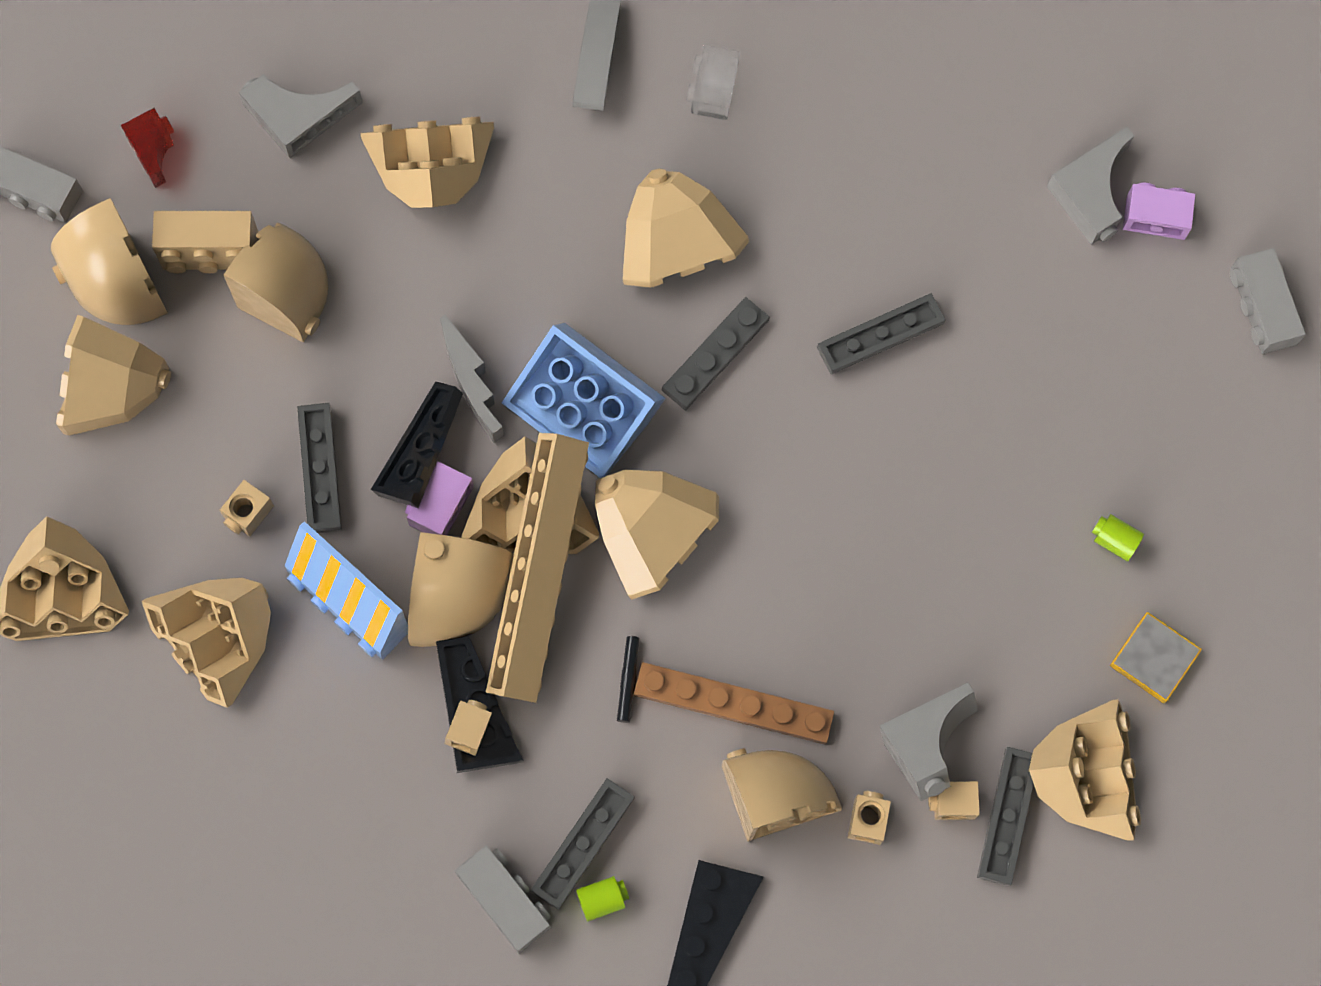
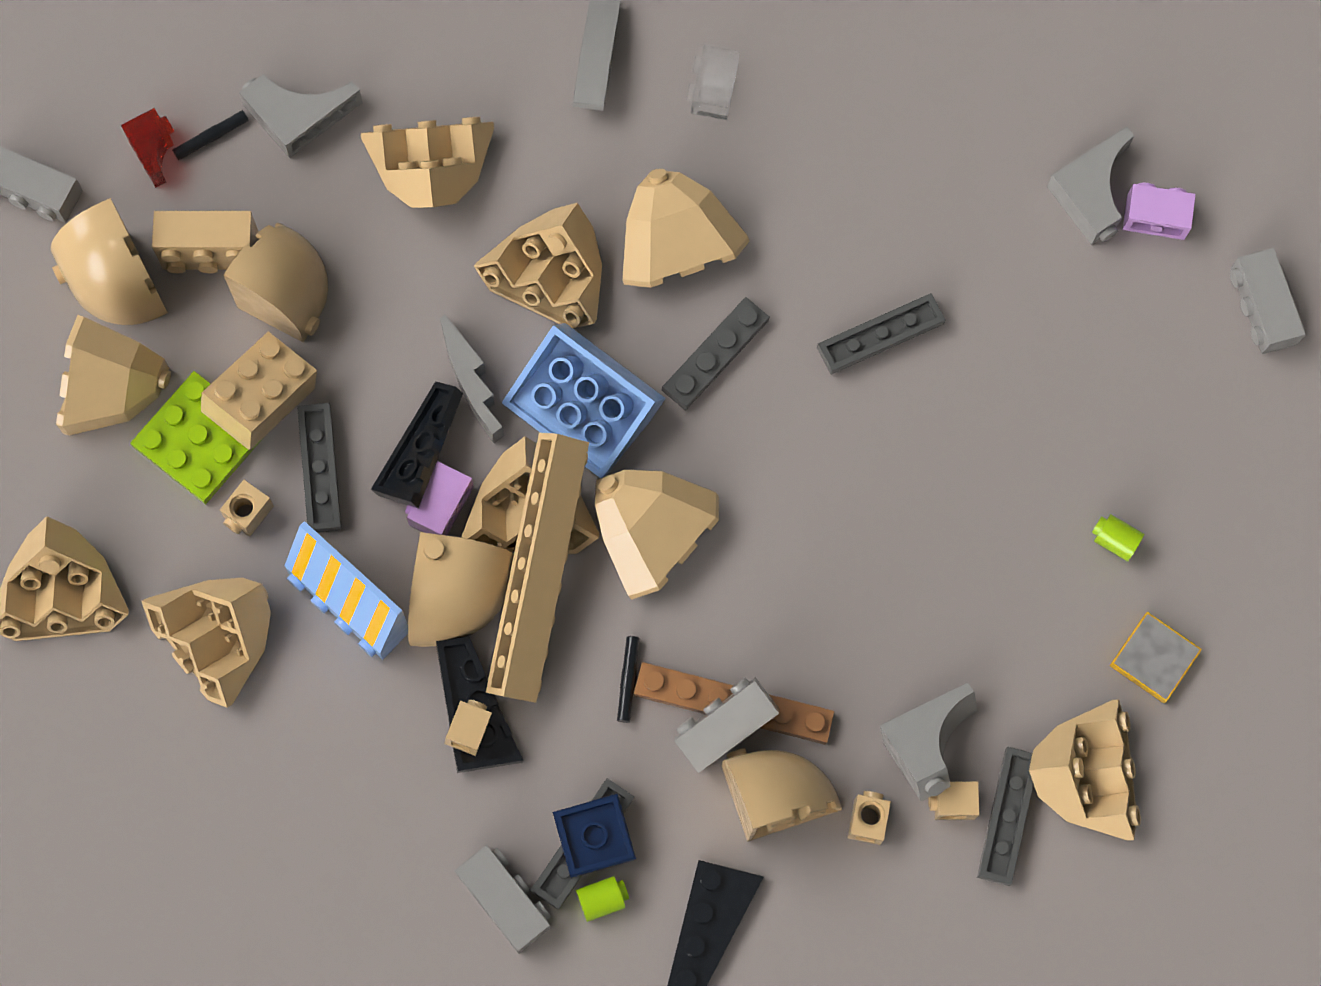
(190, 443): none -> lime plate
(210, 135): none -> black piece
(258, 390): none -> tan brick
(549, 267): none -> tan brick
(594, 836): none -> dark blue tile
(725, 723): none -> light grey brick

